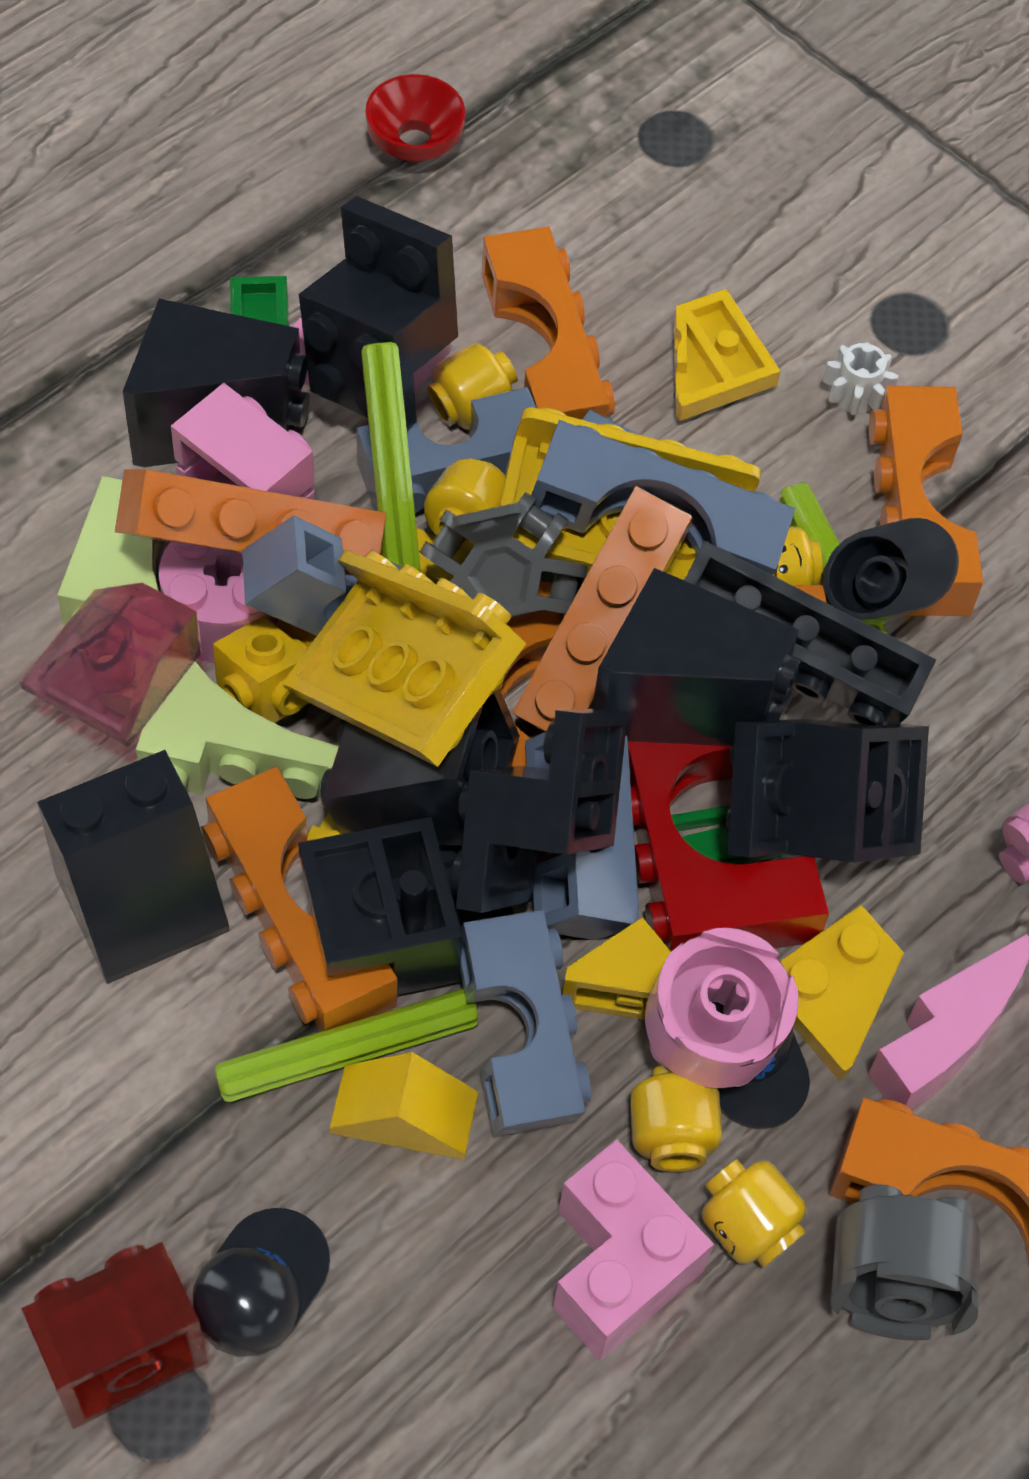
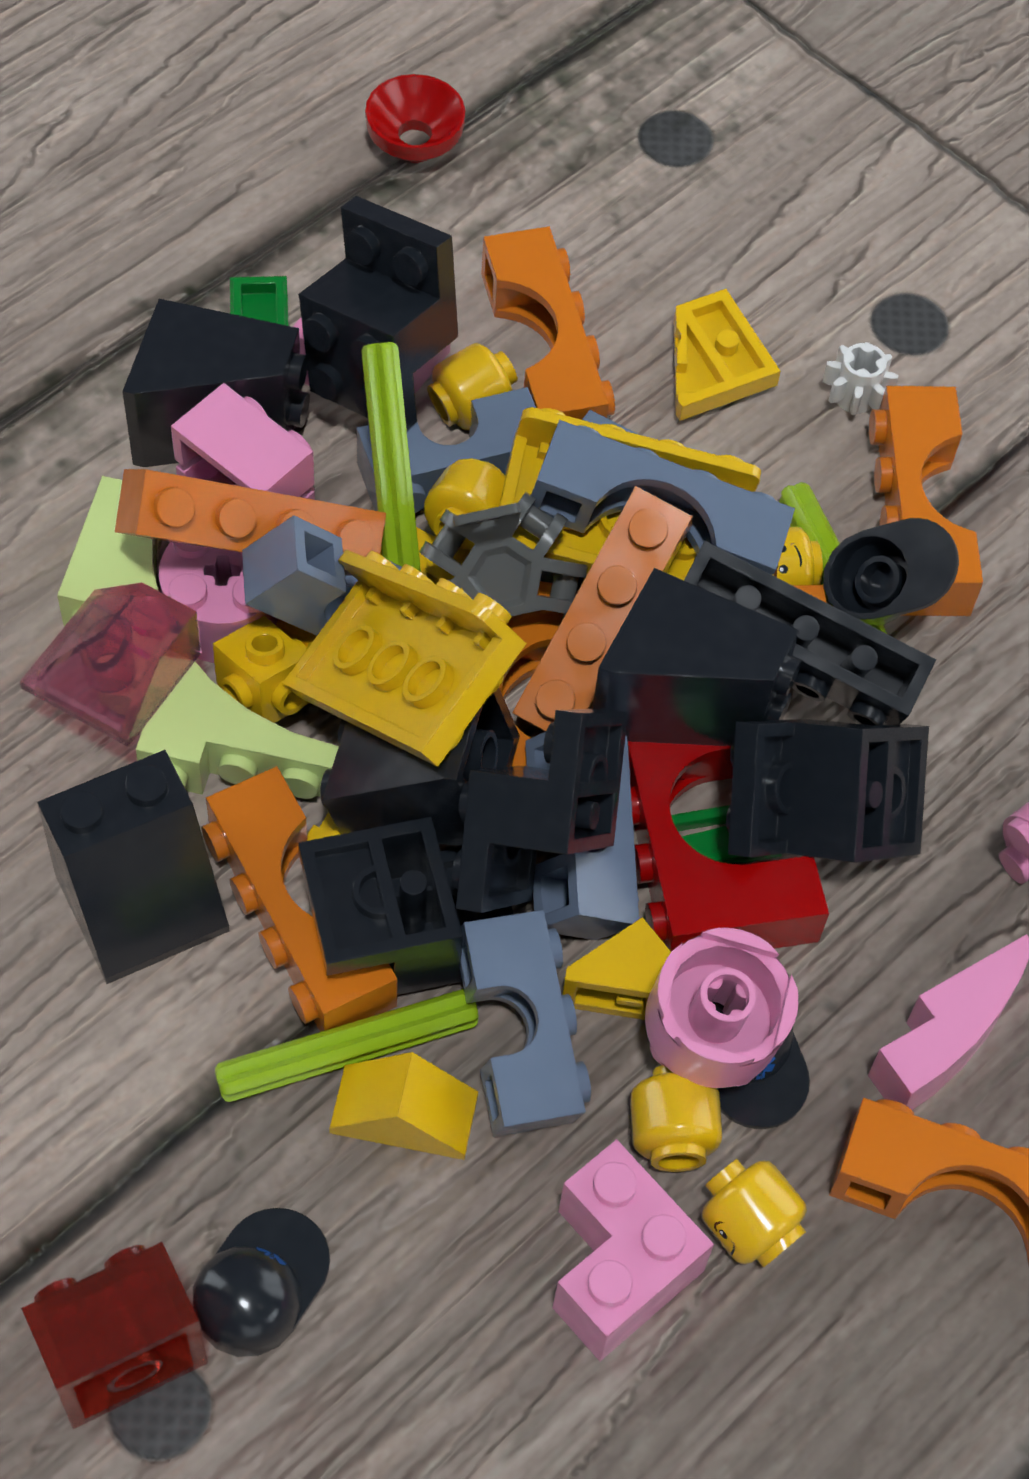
(841, 986): yellow wing -> none
(906, 1264): dark grey brick -> none

